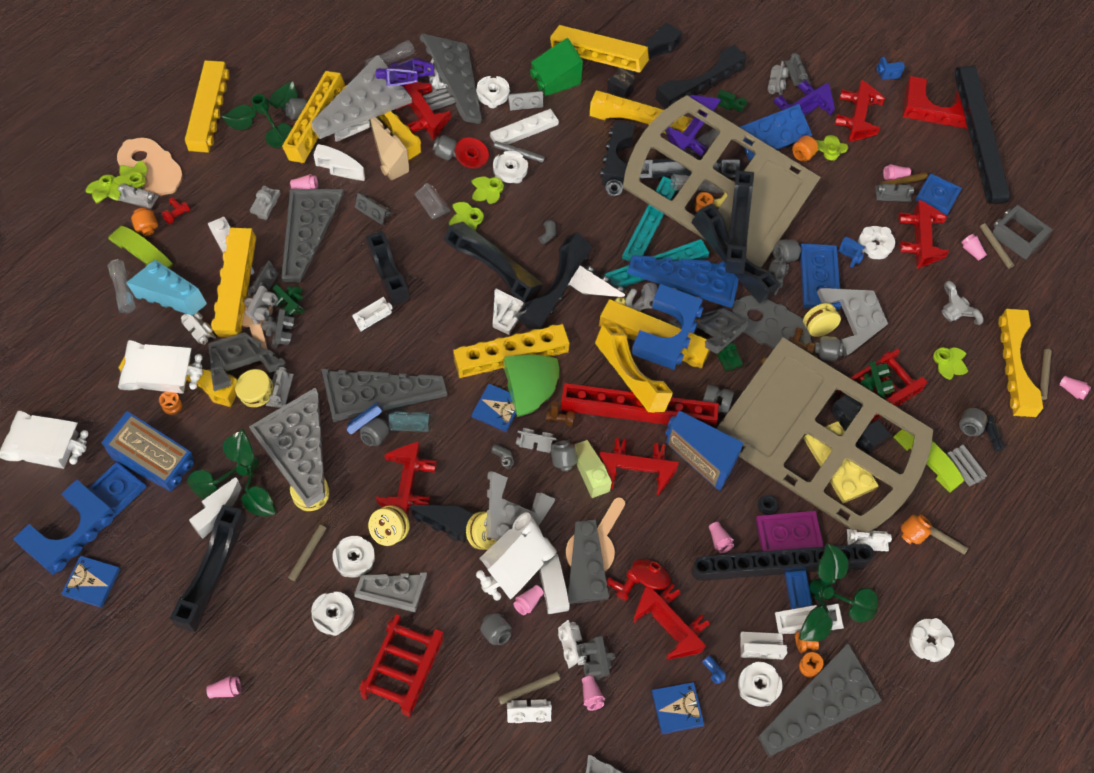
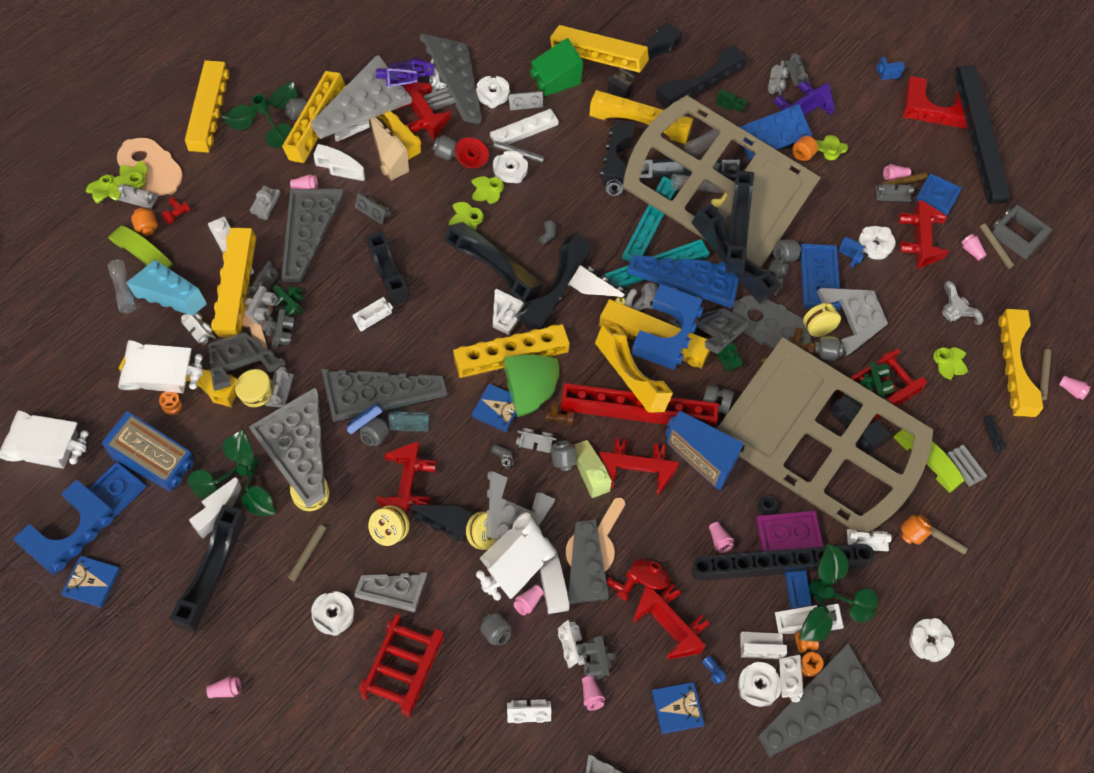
(345, 549): white plate -> none
(399, 52): clear axle -> none
(432, 201): clear slope -> none
(528, 688): dark tan bar -> none
(687, 138): dark purple hose -> none
(701, 198): orange wheel -> none
(791, 677): none -> white hinge
(850, 479): light yellow plate -> none
(858, 127): red hose -> none
(973, 422): dark grey head -> none

